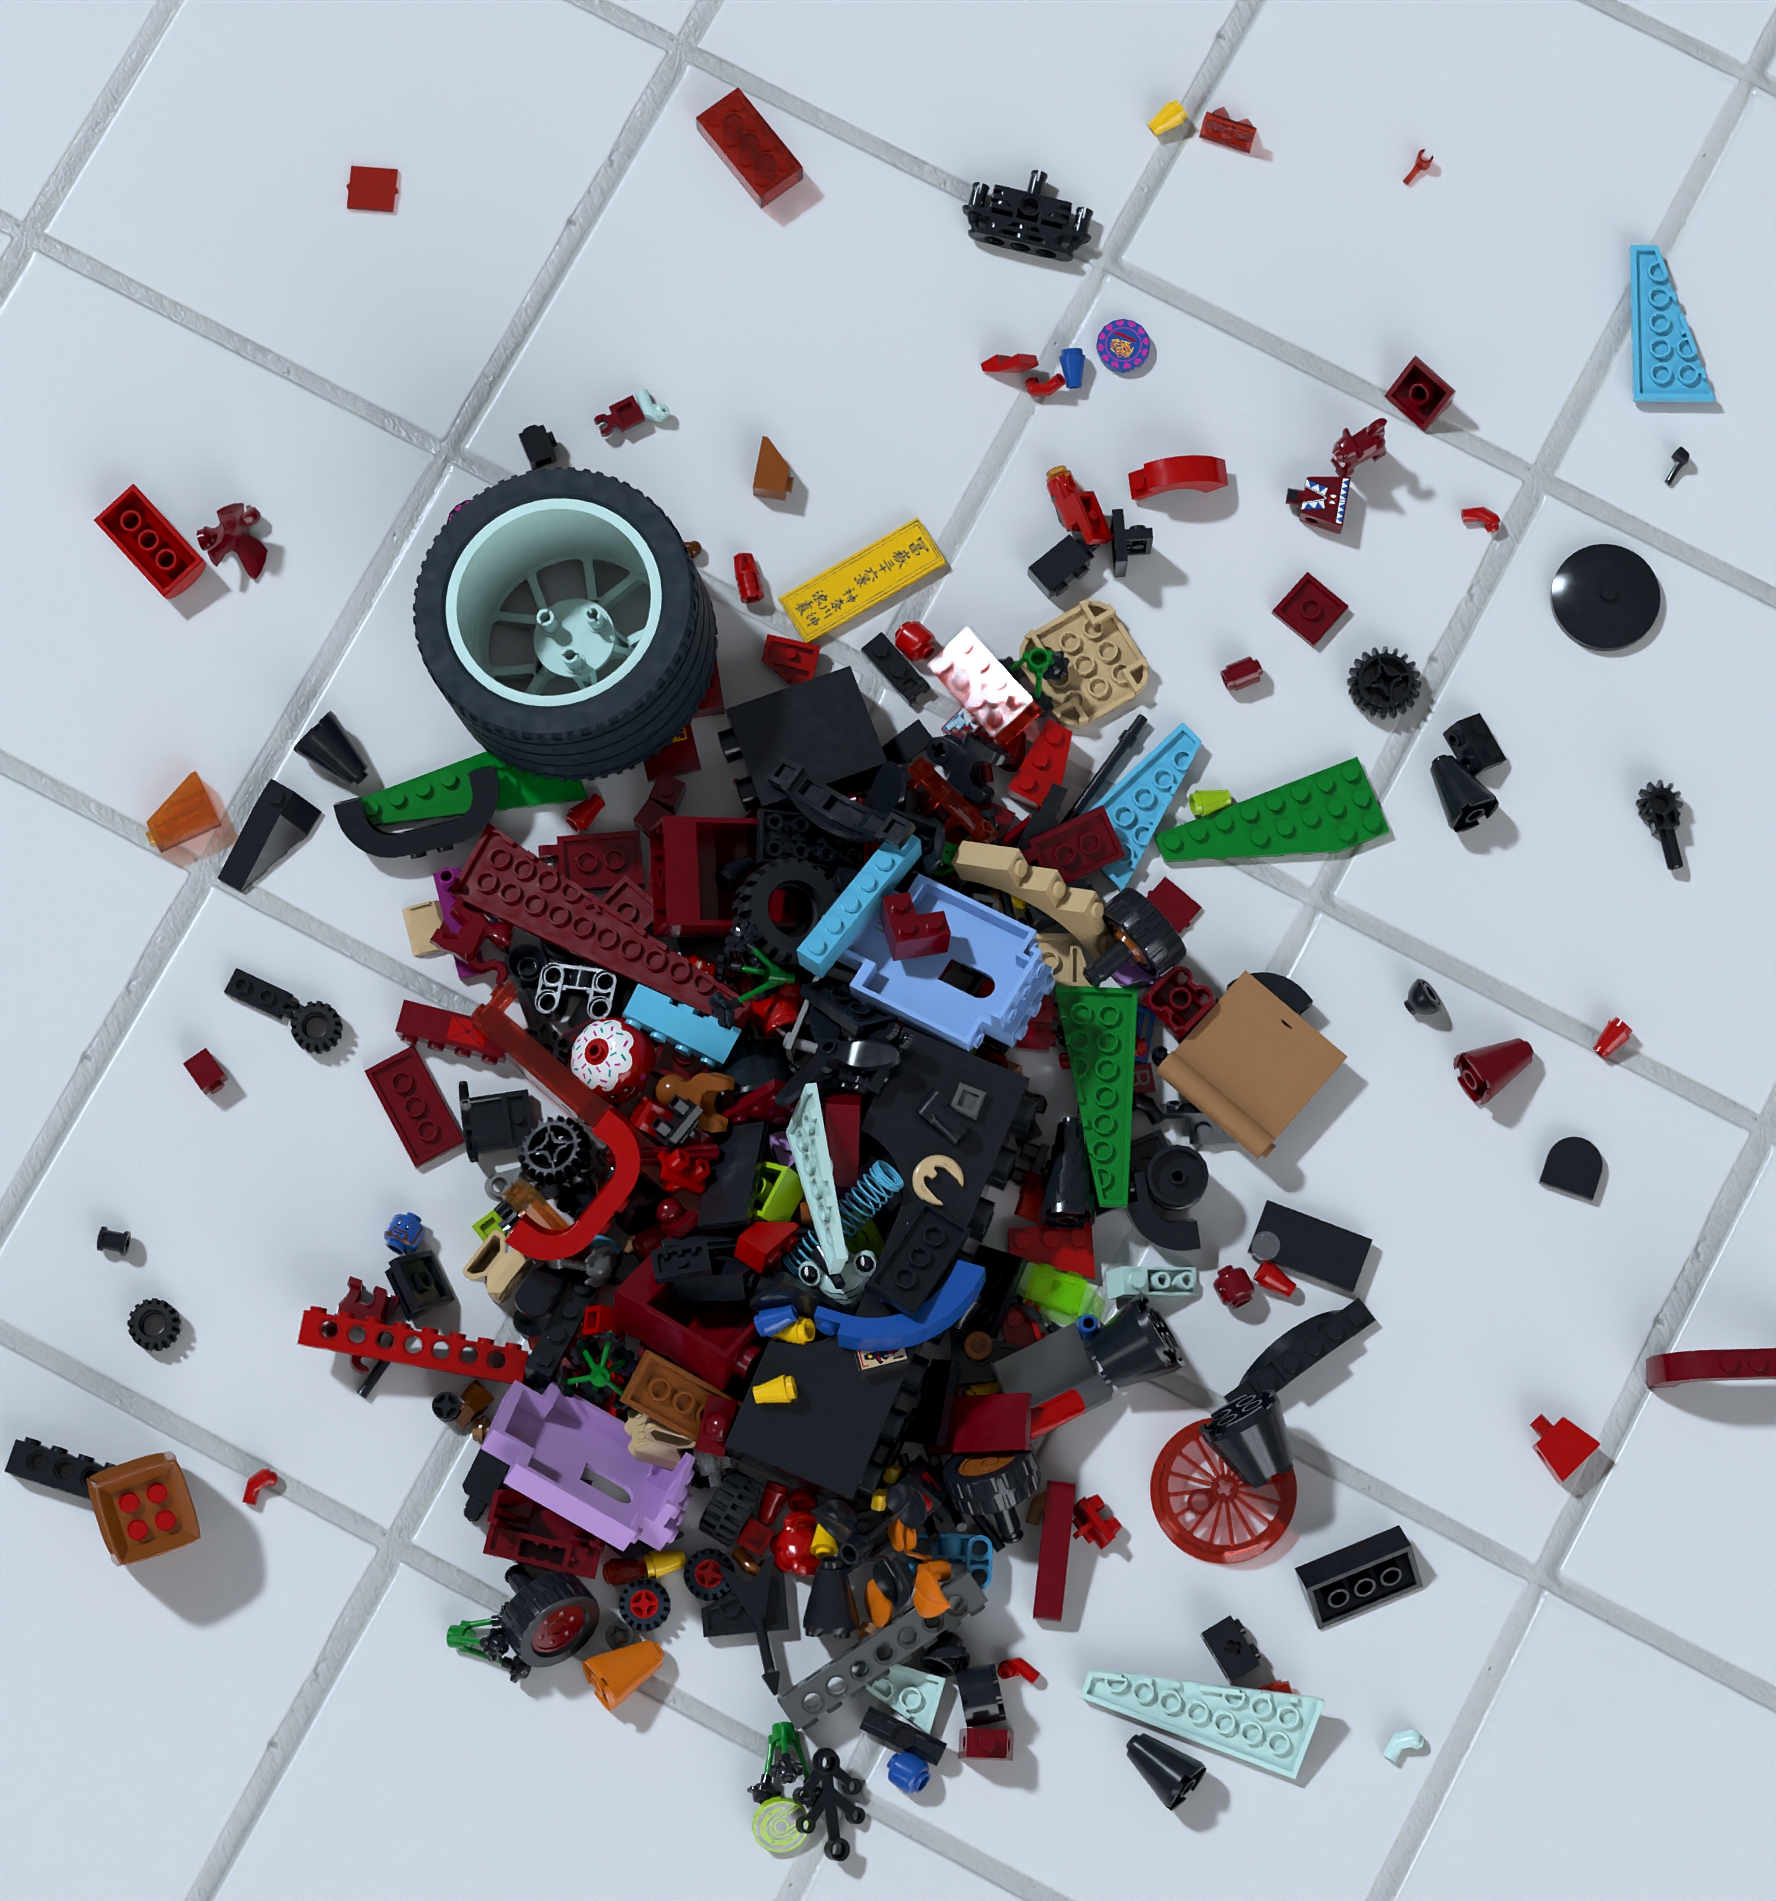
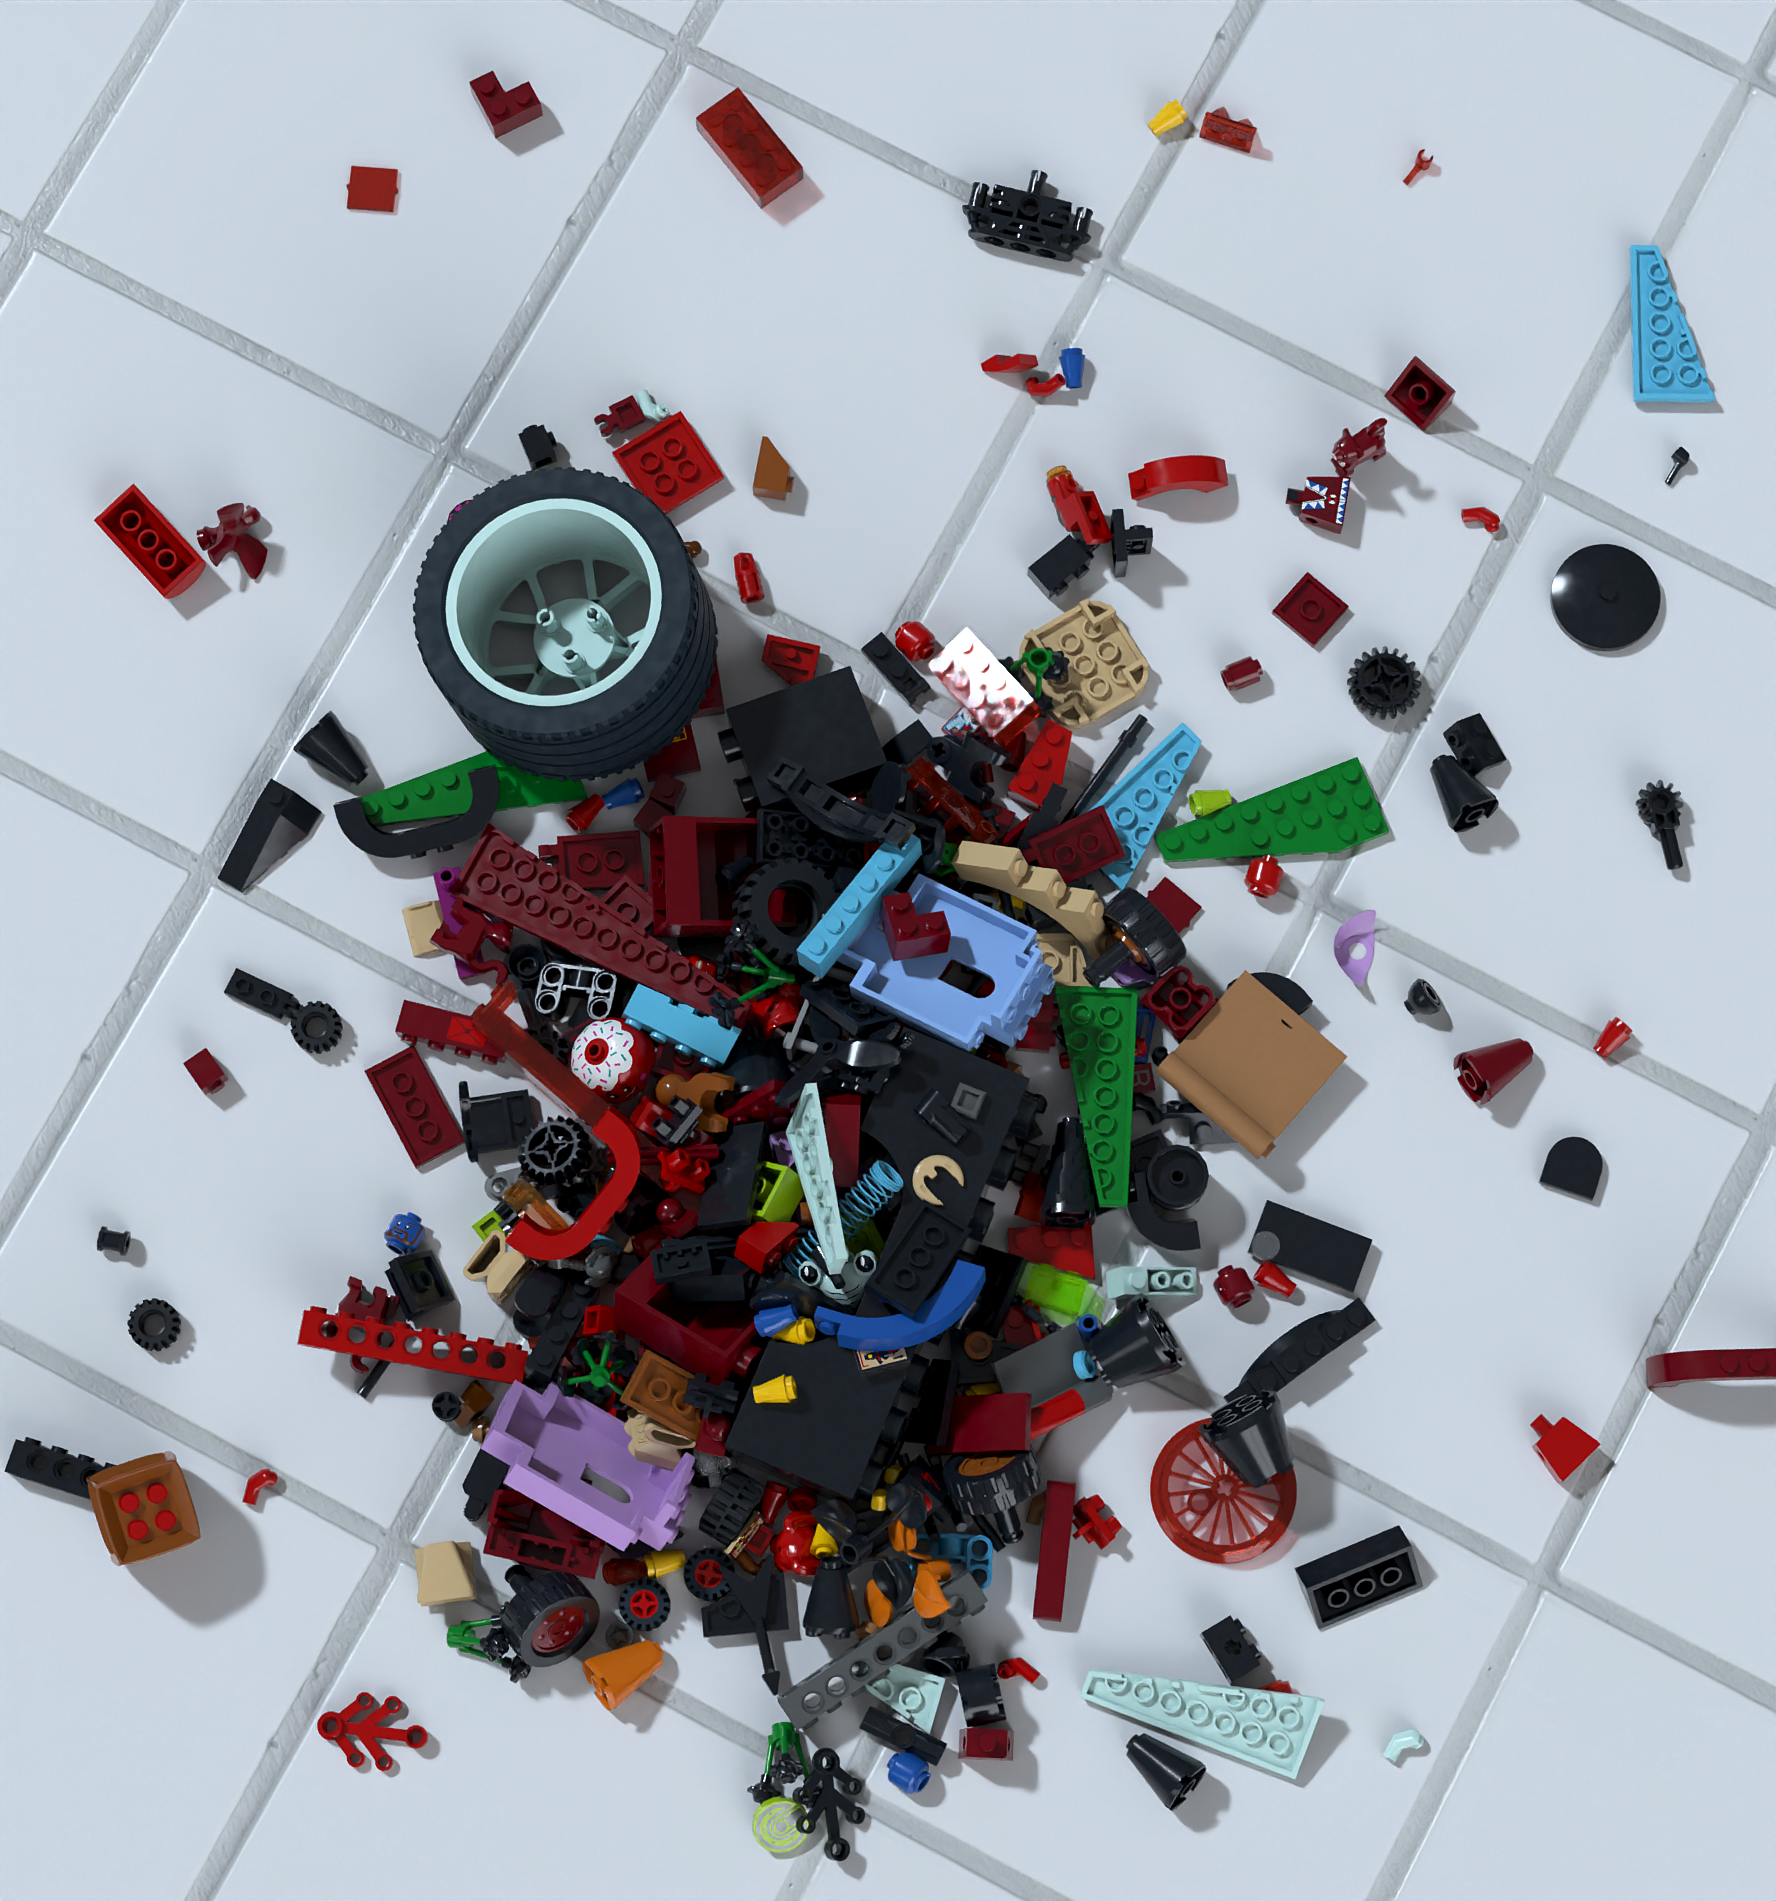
(182, 815): clear orange slope -> none
(367, 1730): none -> red plant
(445, 1573): none -> tan piece
(505, 109): none -> dark red brick
(624, 794): none -> blue cone
(668, 463): none -> red plate
(710, 1396): none -> black hips
(745, 1535): none -> piece
(862, 581): yellow tile -> none
(1084, 1365): none -> medium azure tile
(1123, 345): blue tile -> none
(1264, 877): none -> red head
(1356, 930): none -> lavender piece

